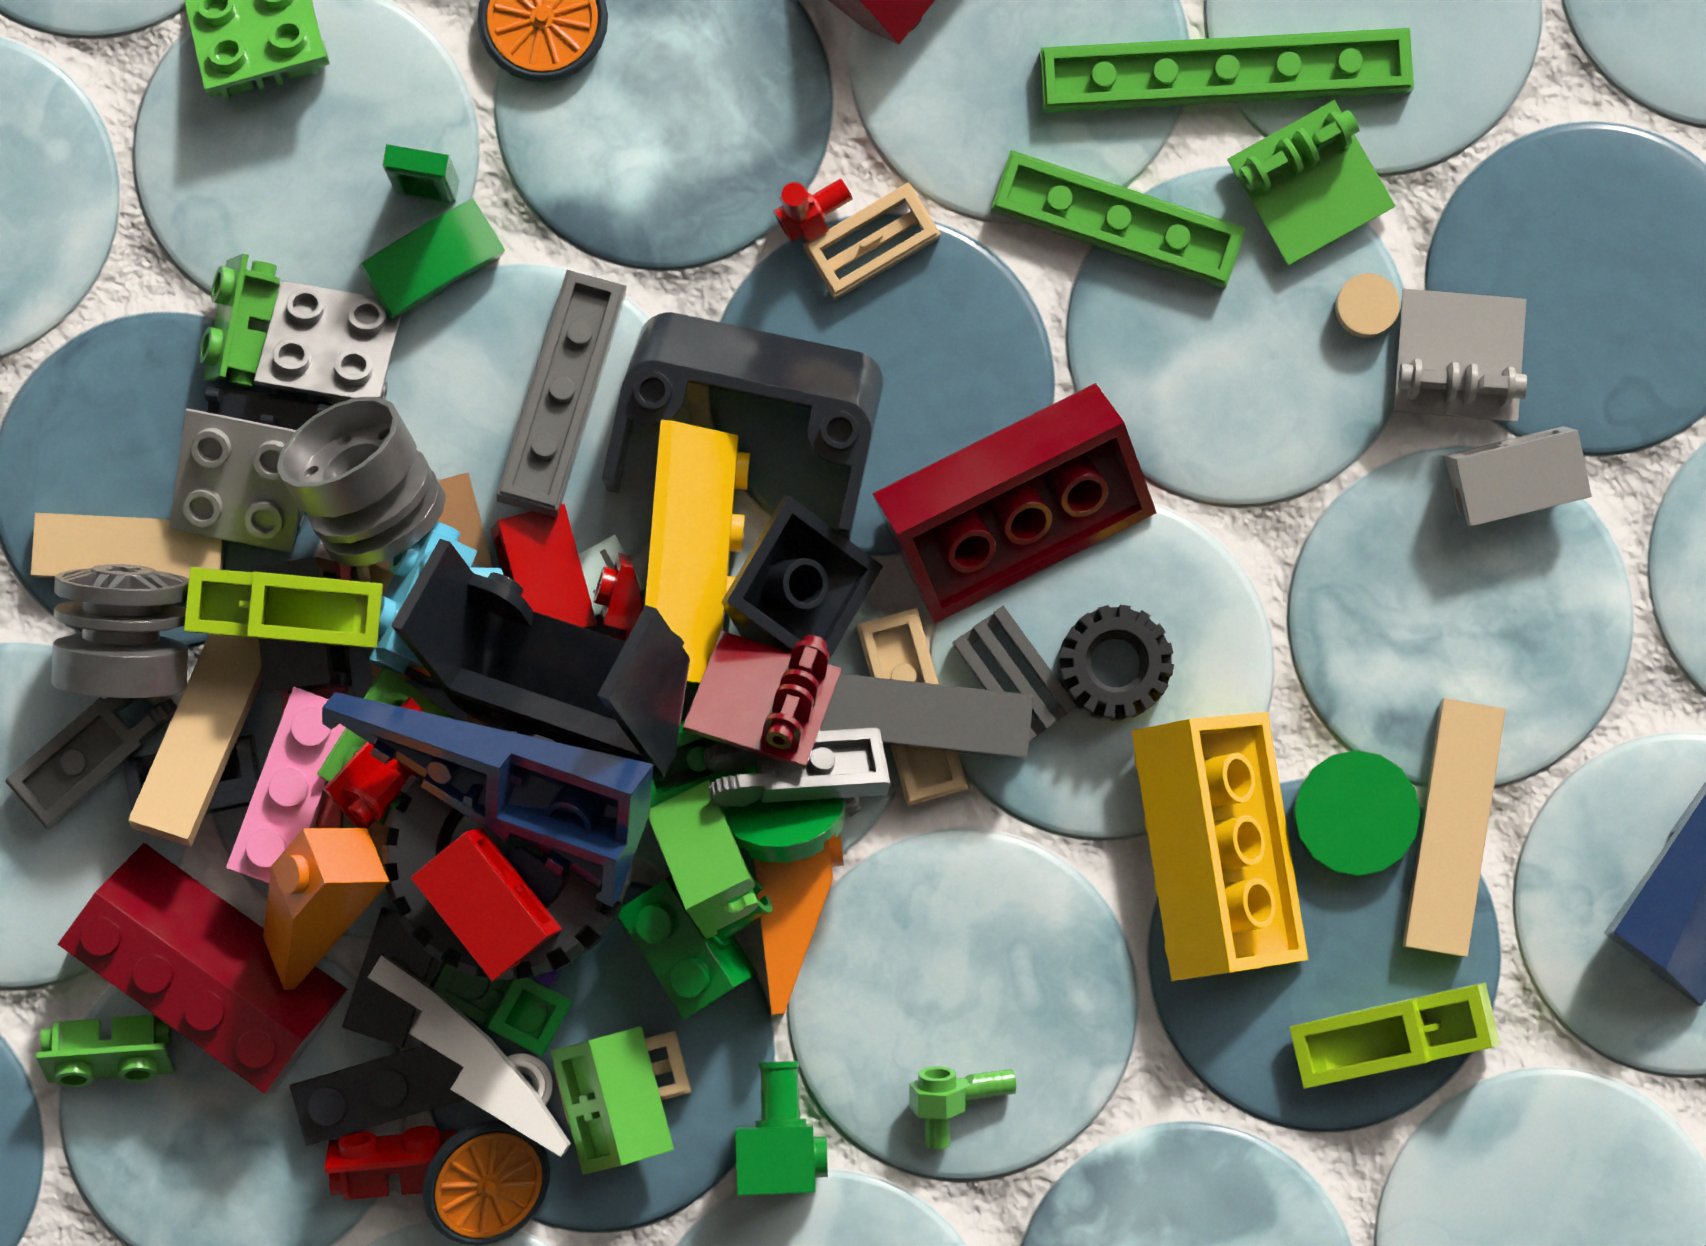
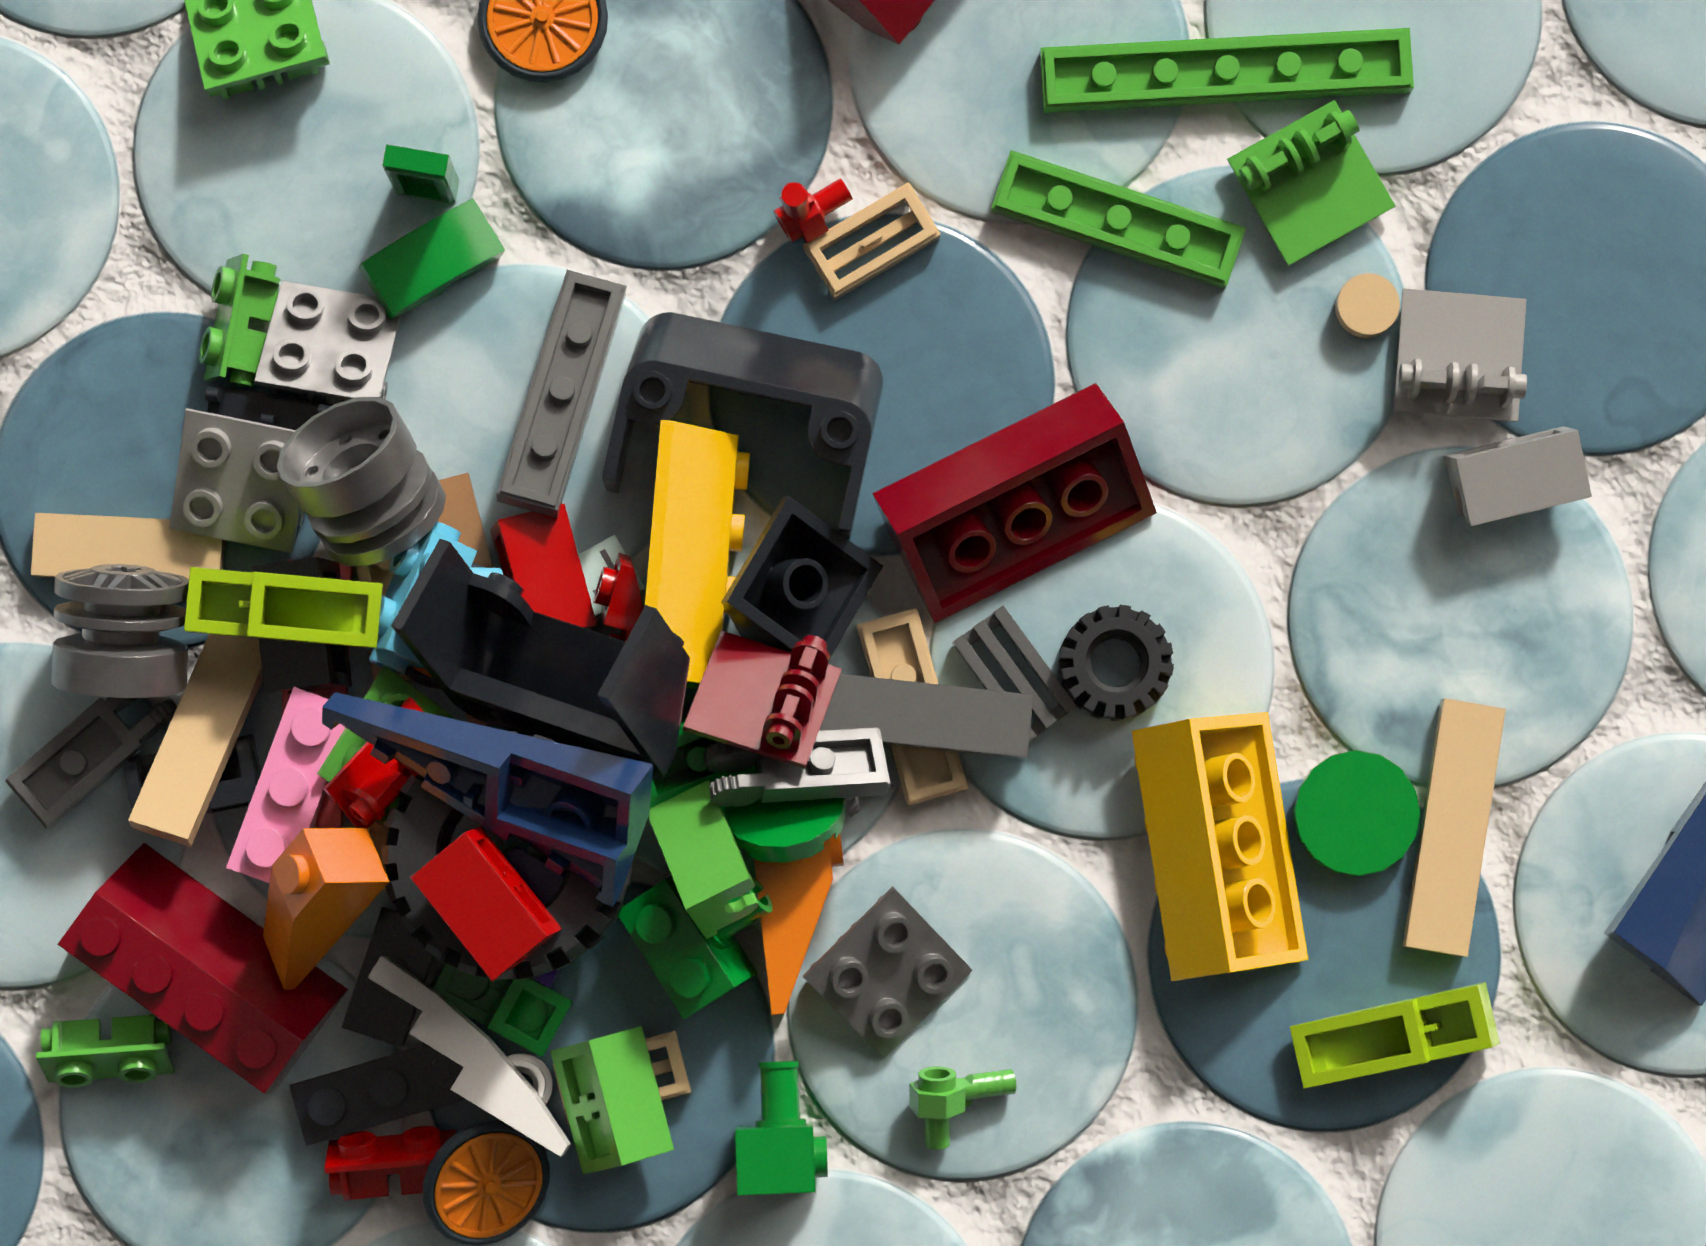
(887, 972): none -> flat silver hinge

